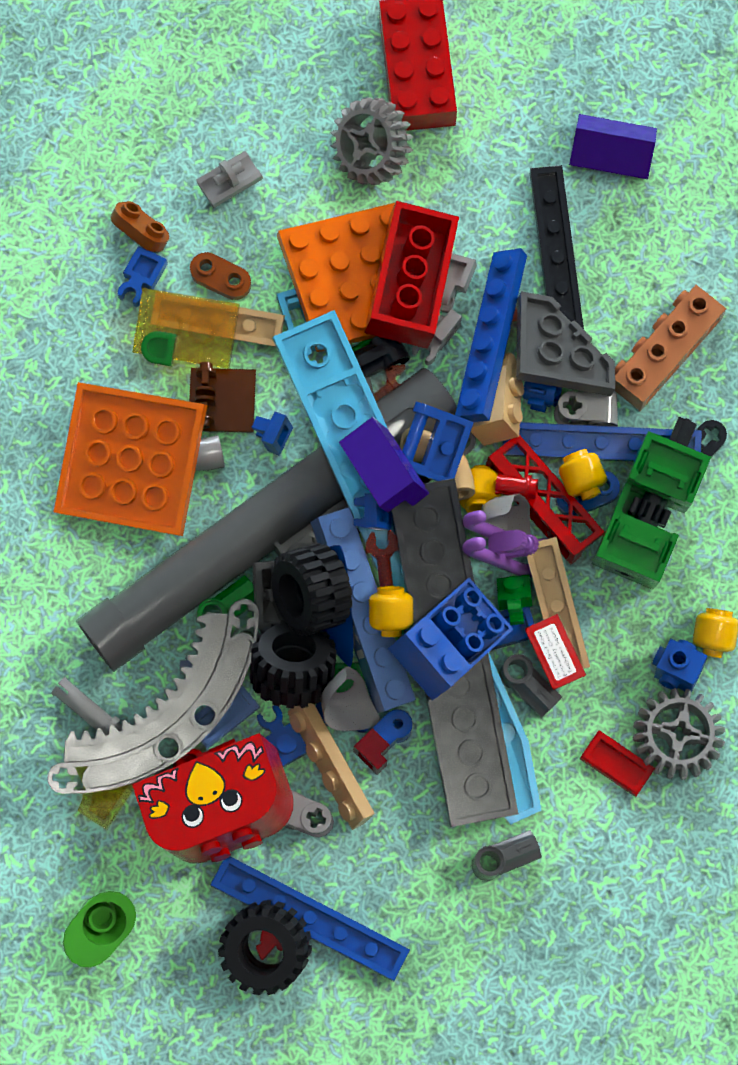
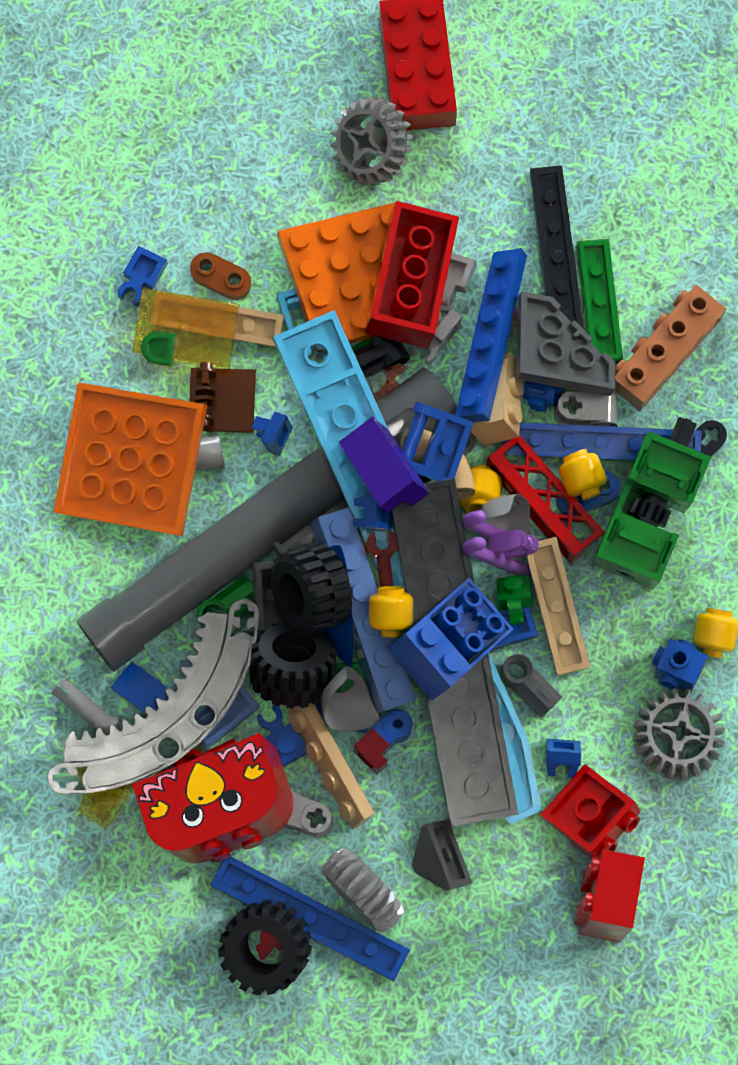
(99, 928): bright green piece -> none
(139, 687): none -> blue slope
(140, 226): dark orange plate -> none
(229, 179): light grey hips -> none
(362, 889): none -> light grey gear
(439, 857): none -> dark grey slope
(508, 855): dark grey piece -> none
(516, 485): red pin -> none
(555, 652): slope -> none
(563, 752): none -> blue tile
(592, 813): none -> red plate
(599, 296): none -> green tile
(611, 895): none -> red brick
(613, 146): dark purple piece -> none
(617, 763): red tile -> none

